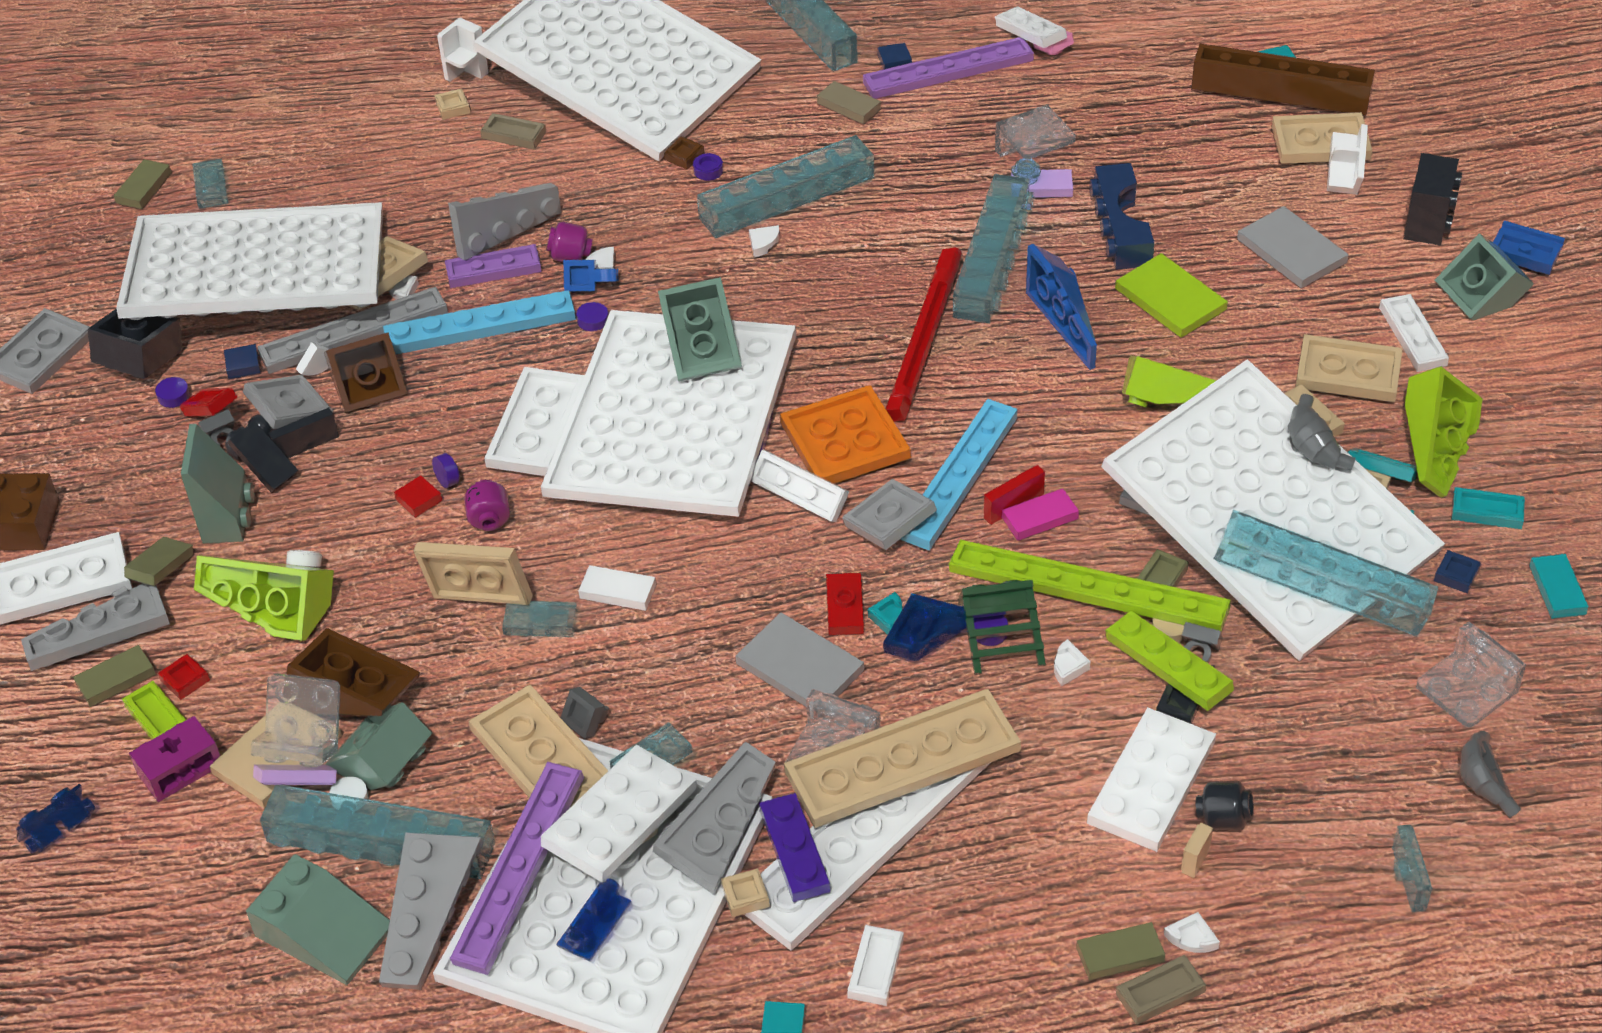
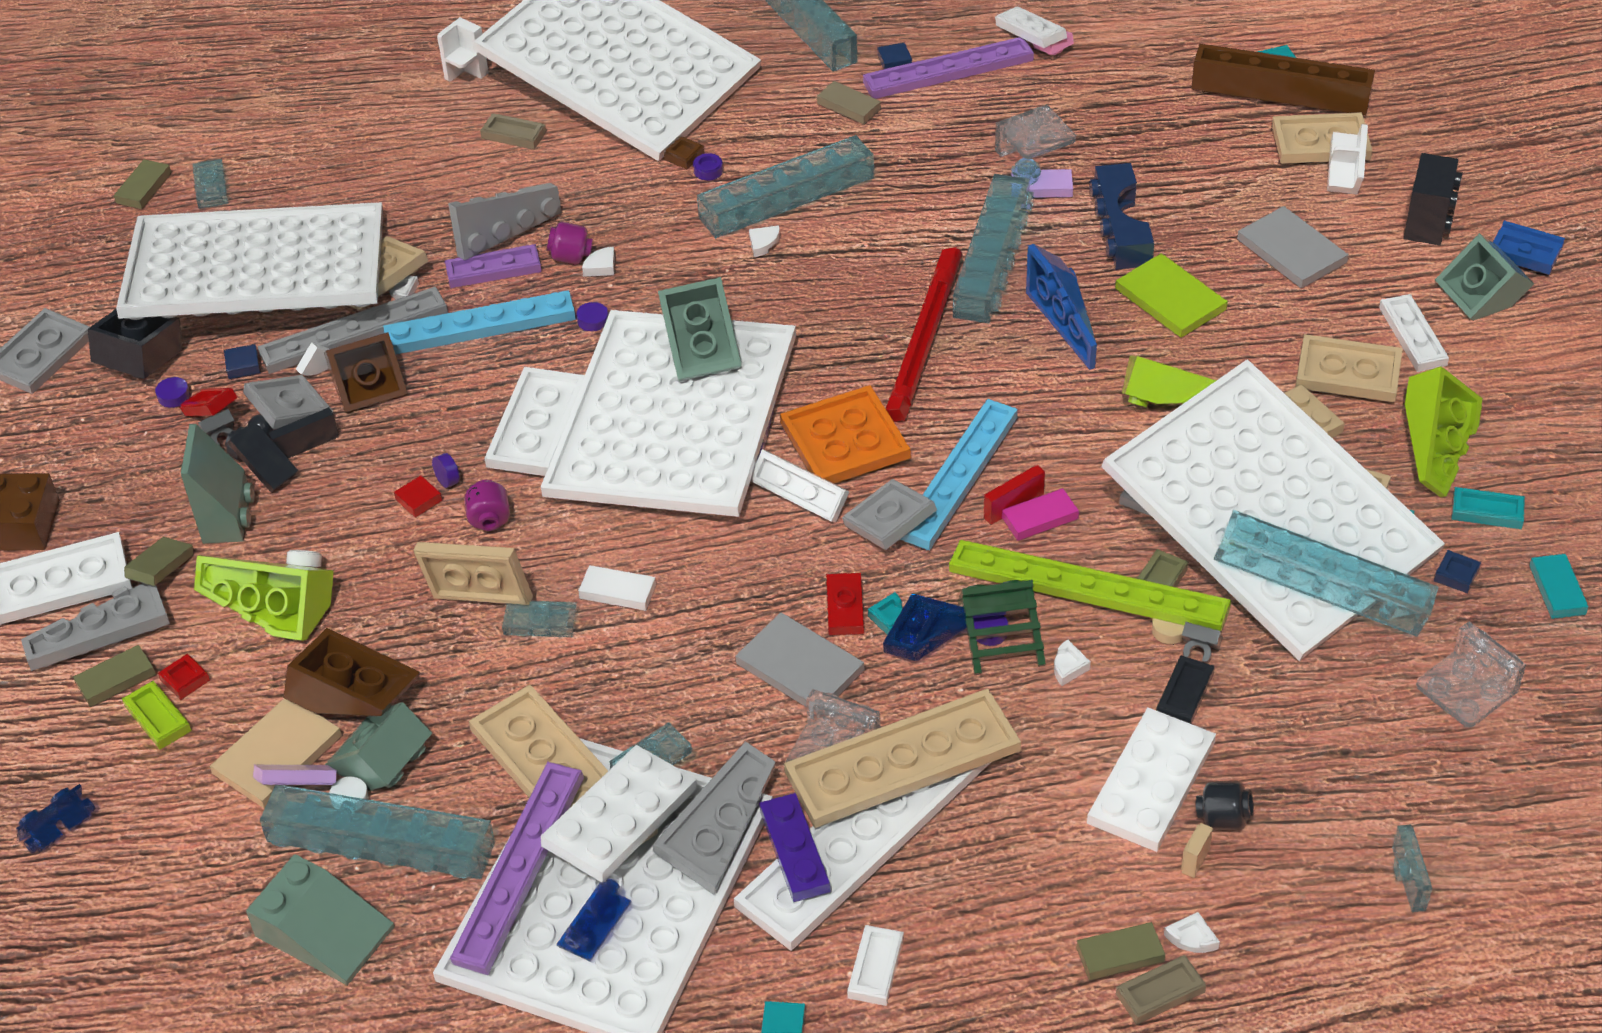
(175, 758): magenta brick -> none
(299, 720): clear bracket -> none
(425, 894): light grey wing -> none
(452, 104): tan tile -> none
(583, 275): blue plate -> none
(583, 712): dark grey tile -> none
(745, 892): tan tile -> none
(1170, 660): lime plate -> none
(1314, 437): dark grey piece -> none
(1384, 464): teal tile -> none
(1483, 773): dark grey piece -> none

